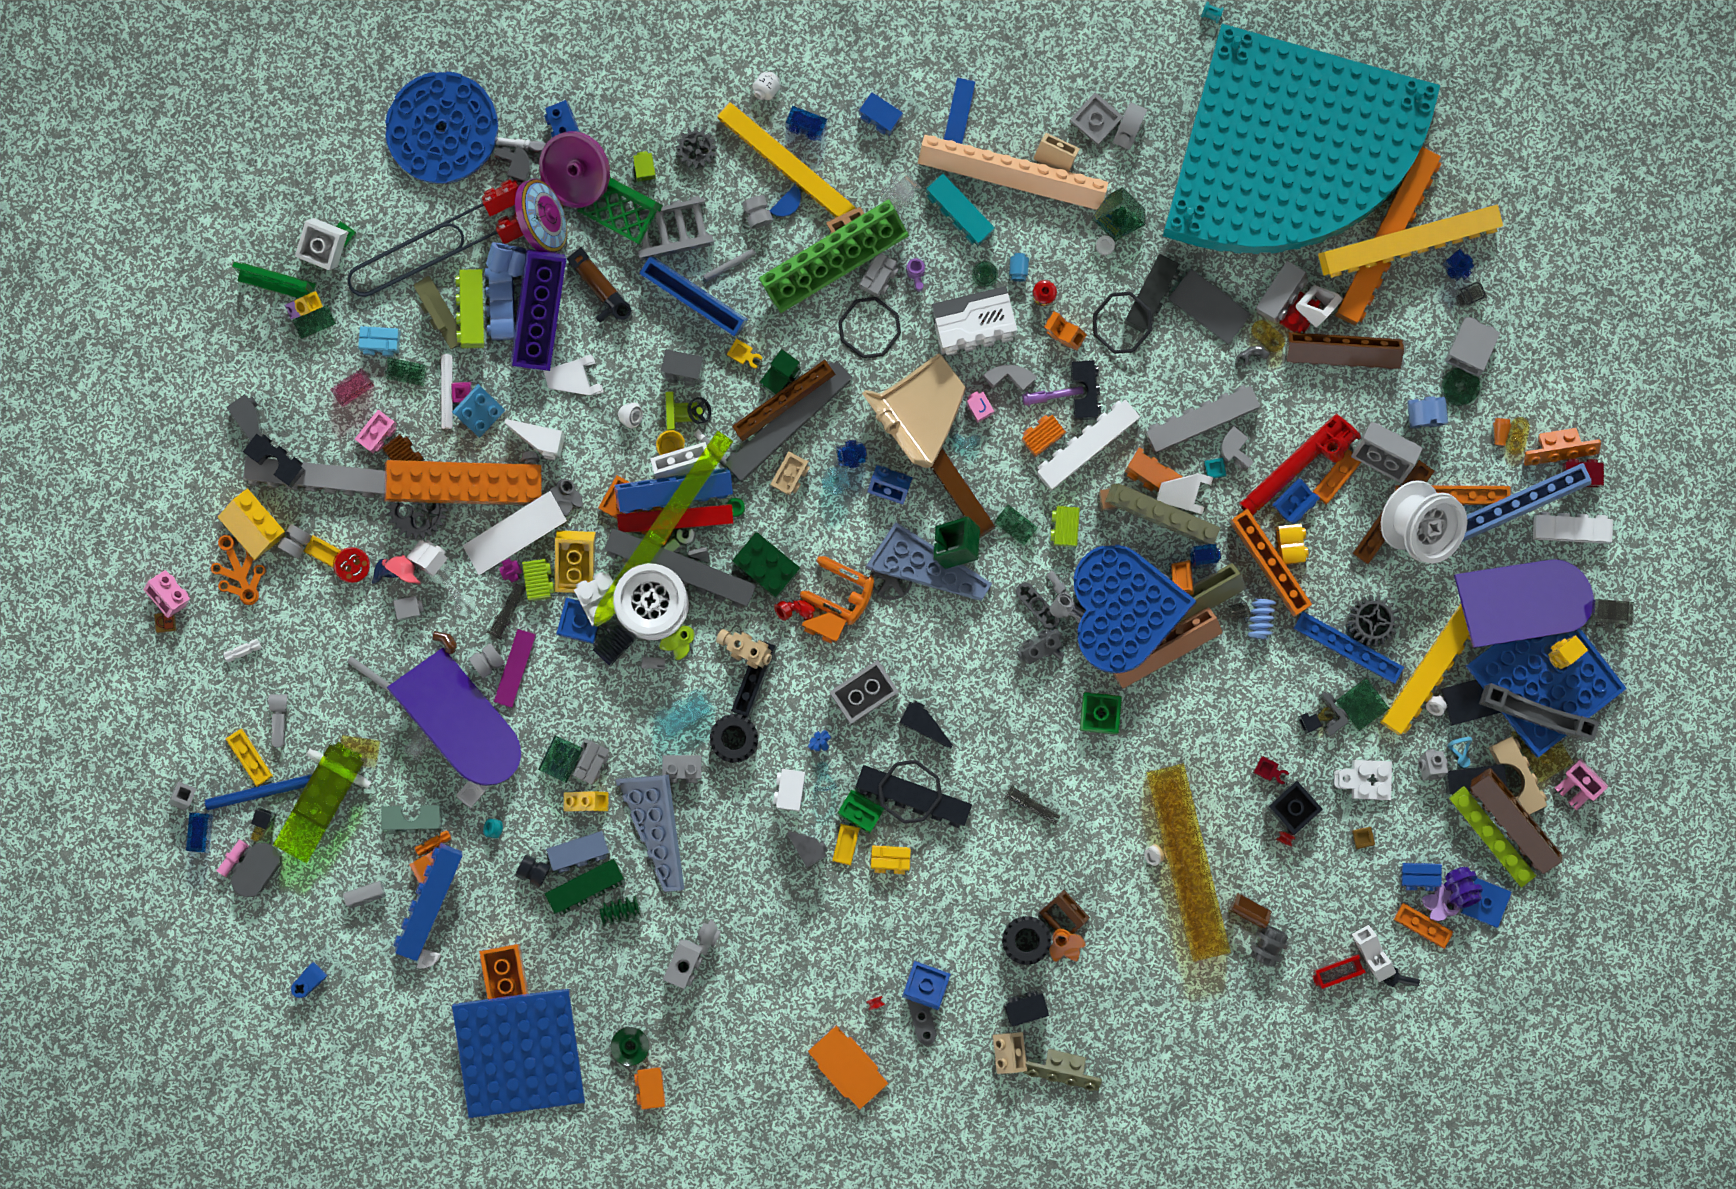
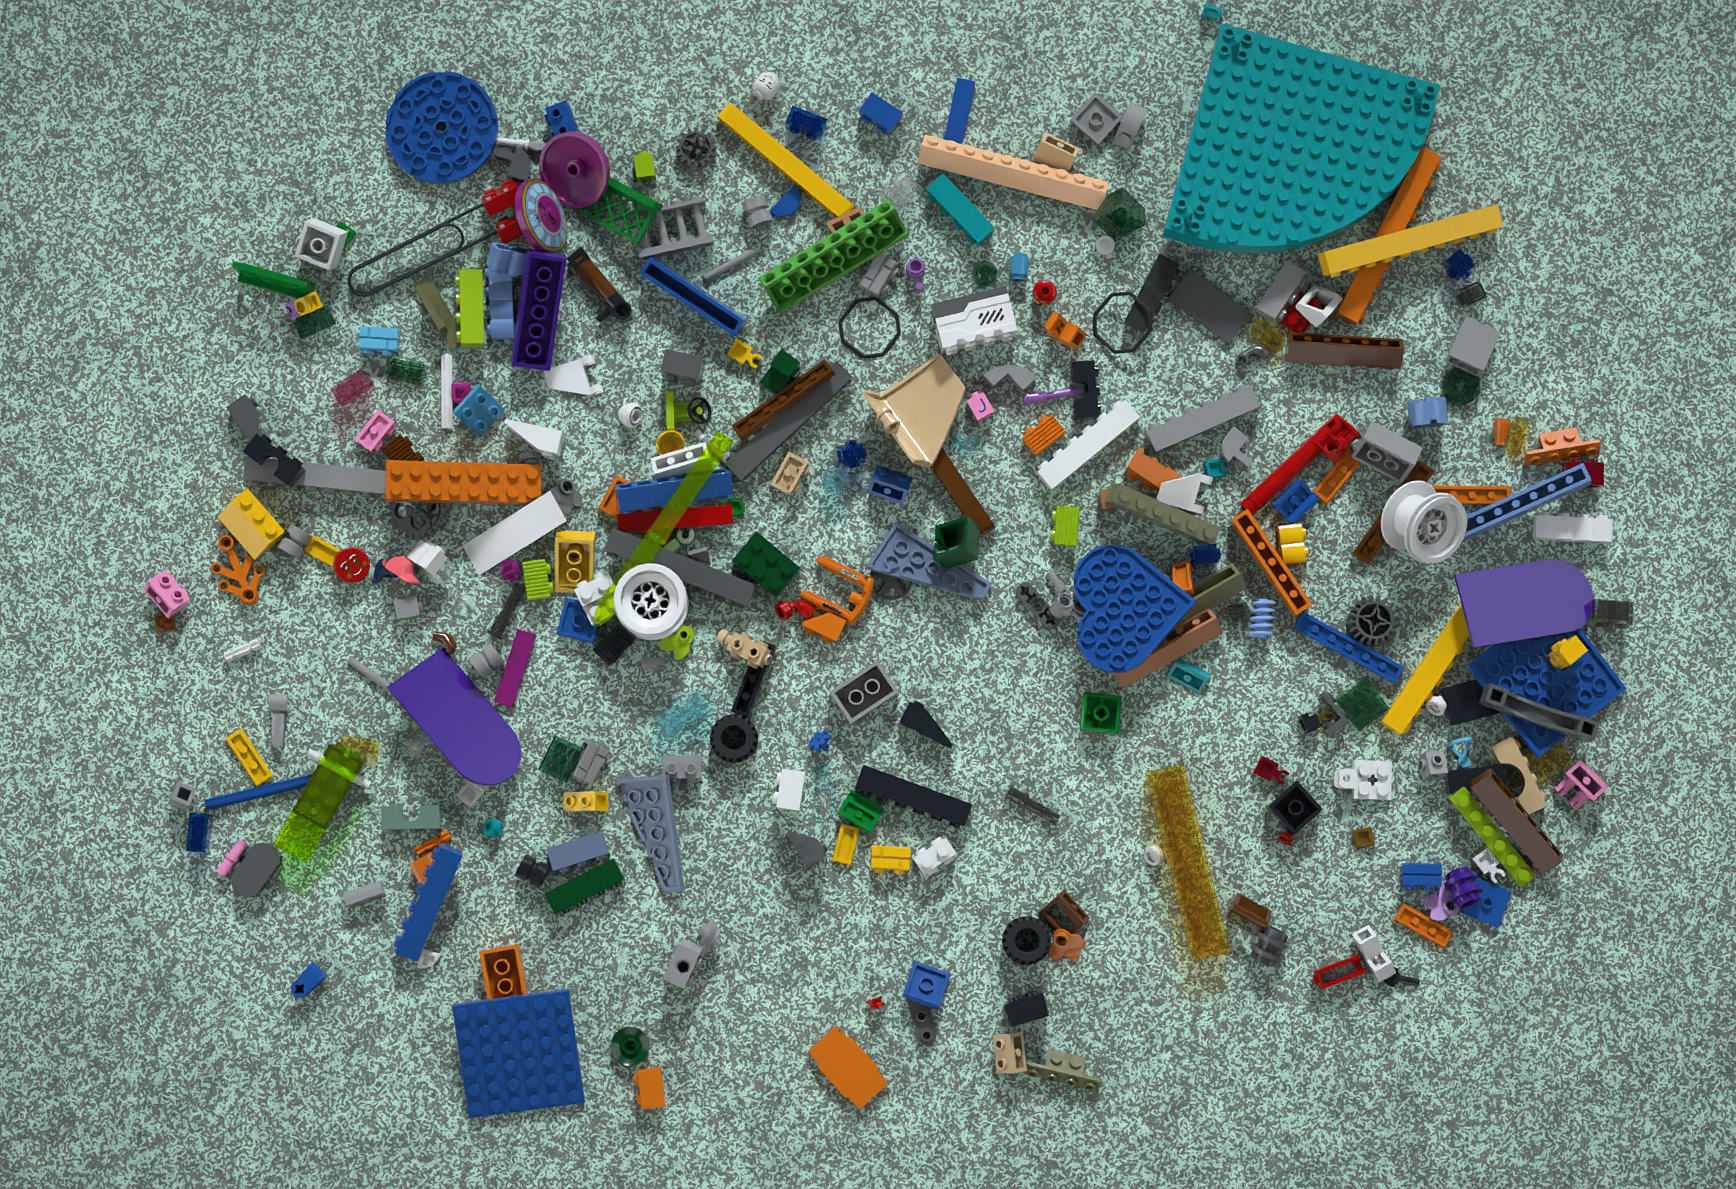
(262, 820): black piece -> none
(620, 910): dark green piece -> none
(888, 775): black piece -> none
(939, 853): none -> white brick
(1016, 525): clear green hinge -> none
(1043, 645): dark grey brick -> none
(1188, 675): none -> teal slope
(1487, 863): none -> white plate

